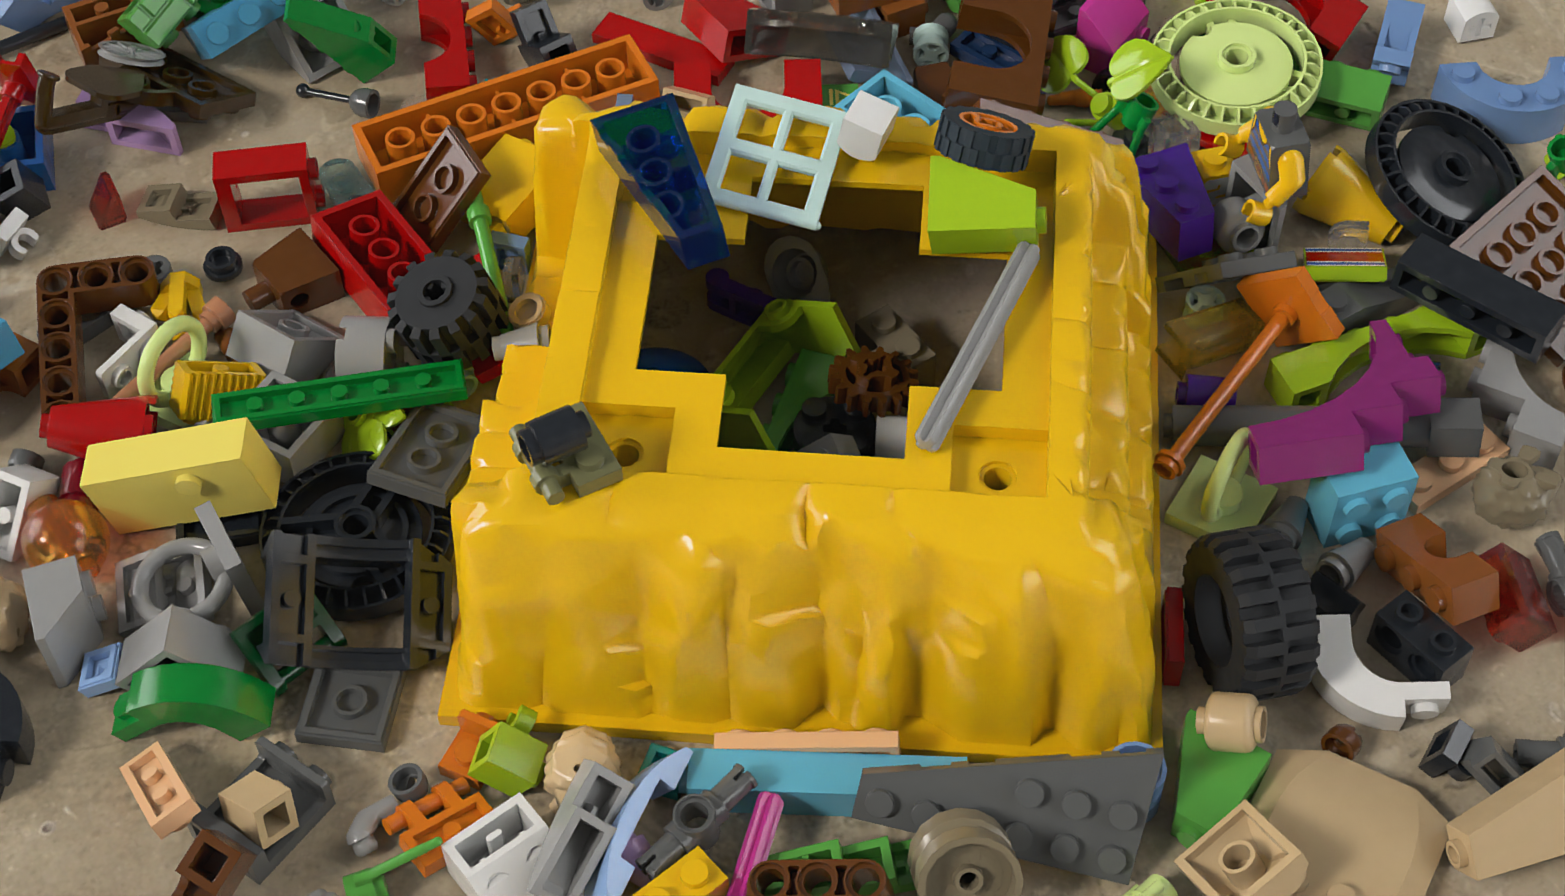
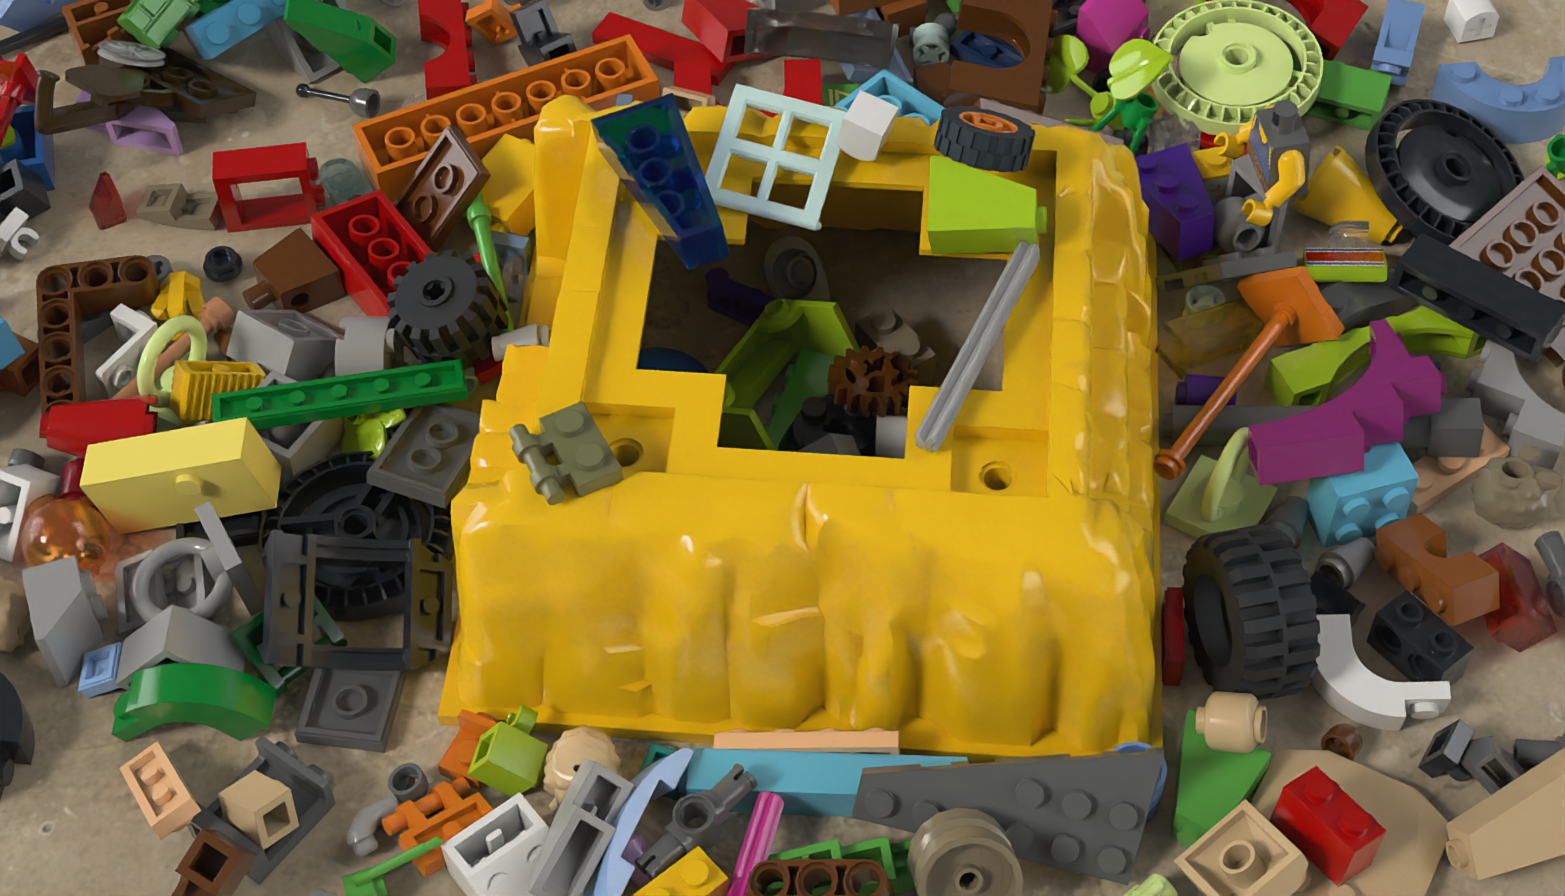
(528, 310): tan tile -> none
(554, 436): black brick -> none
(1072, 97): orange piece -> none
(1327, 825): none -> red brick

